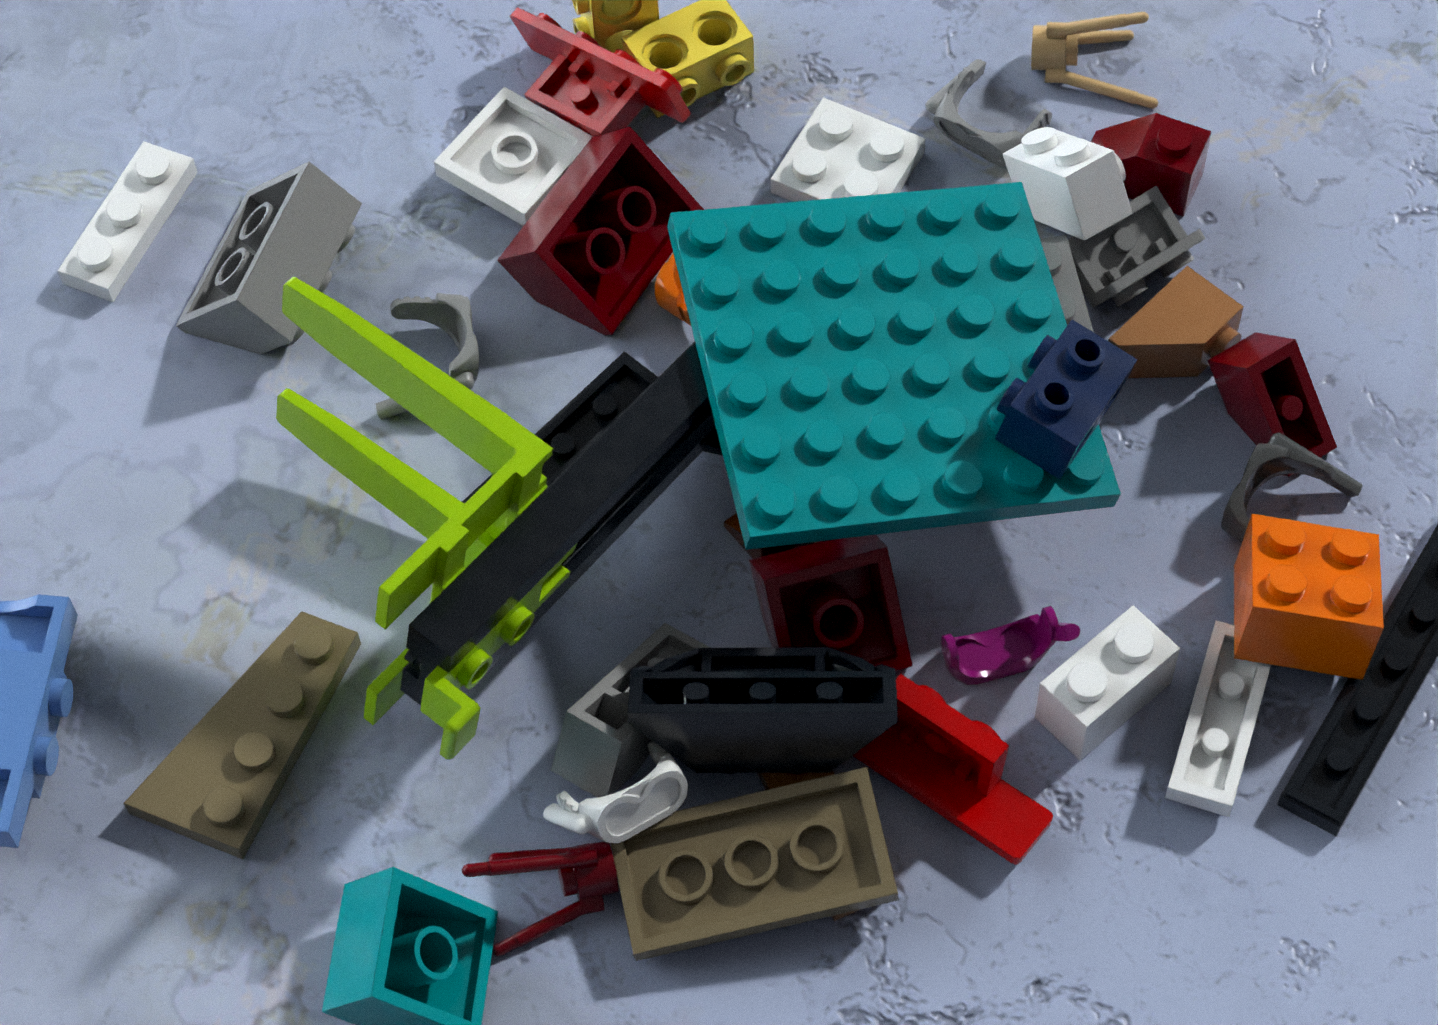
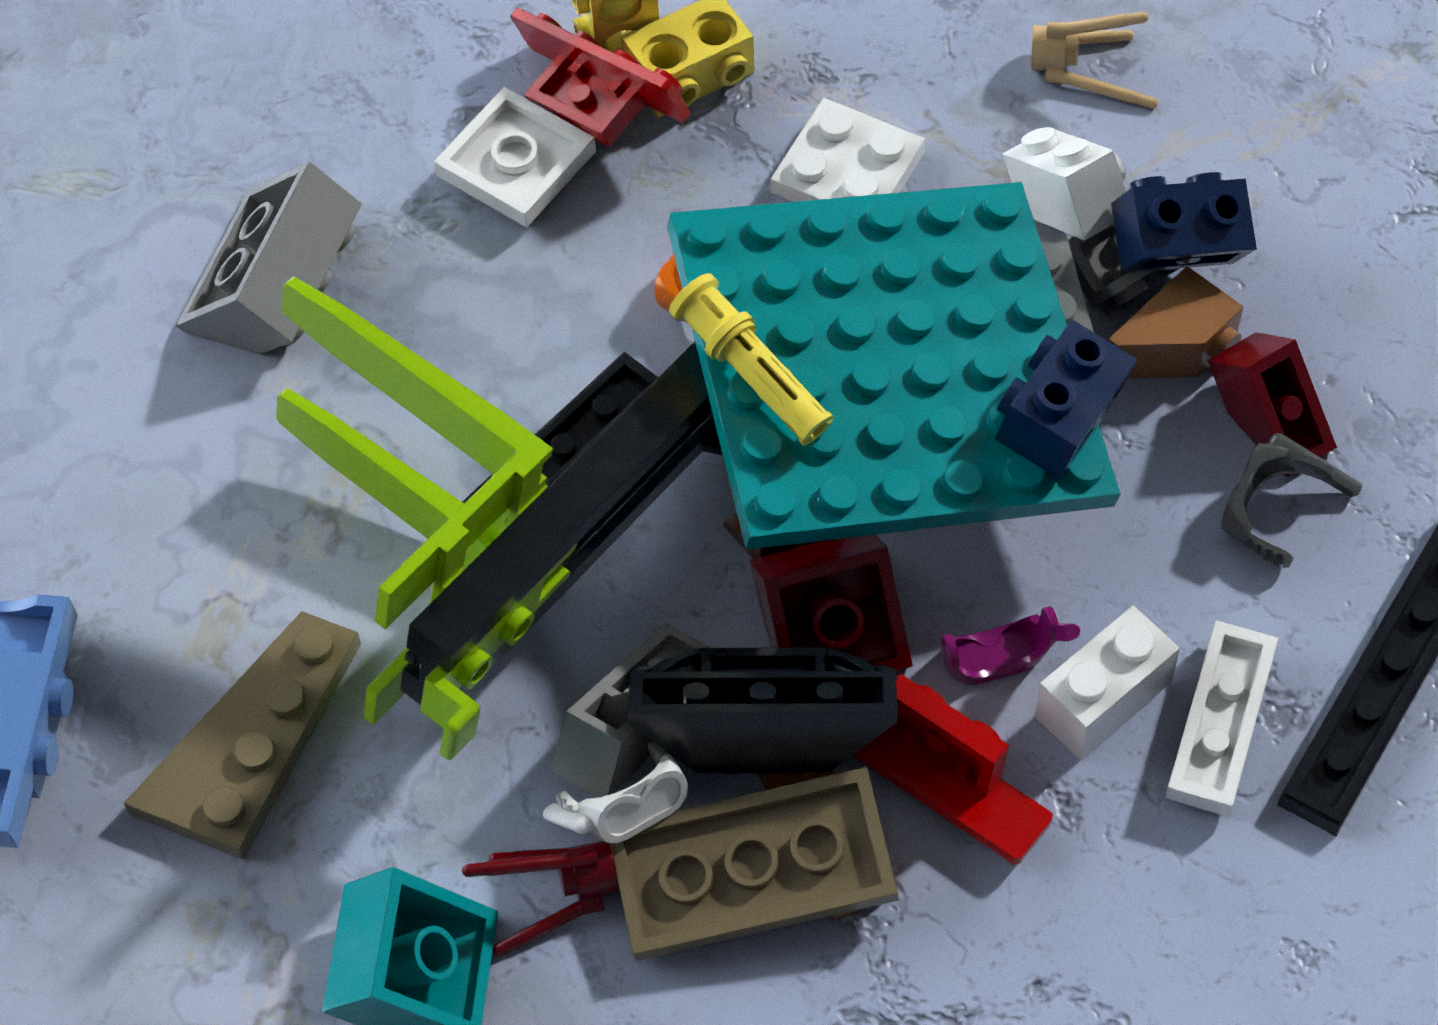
(127, 221): white plate -> none
(452, 315): light grey helmet -> none
(599, 232): dark red slope -> none
(733, 339): none -> light yellow pin
(983, 143): light grey helmet -> none
(1159, 154): dark red slope -> none
(1183, 223): none -> dark blue brick
(1307, 596): orange brick -> none

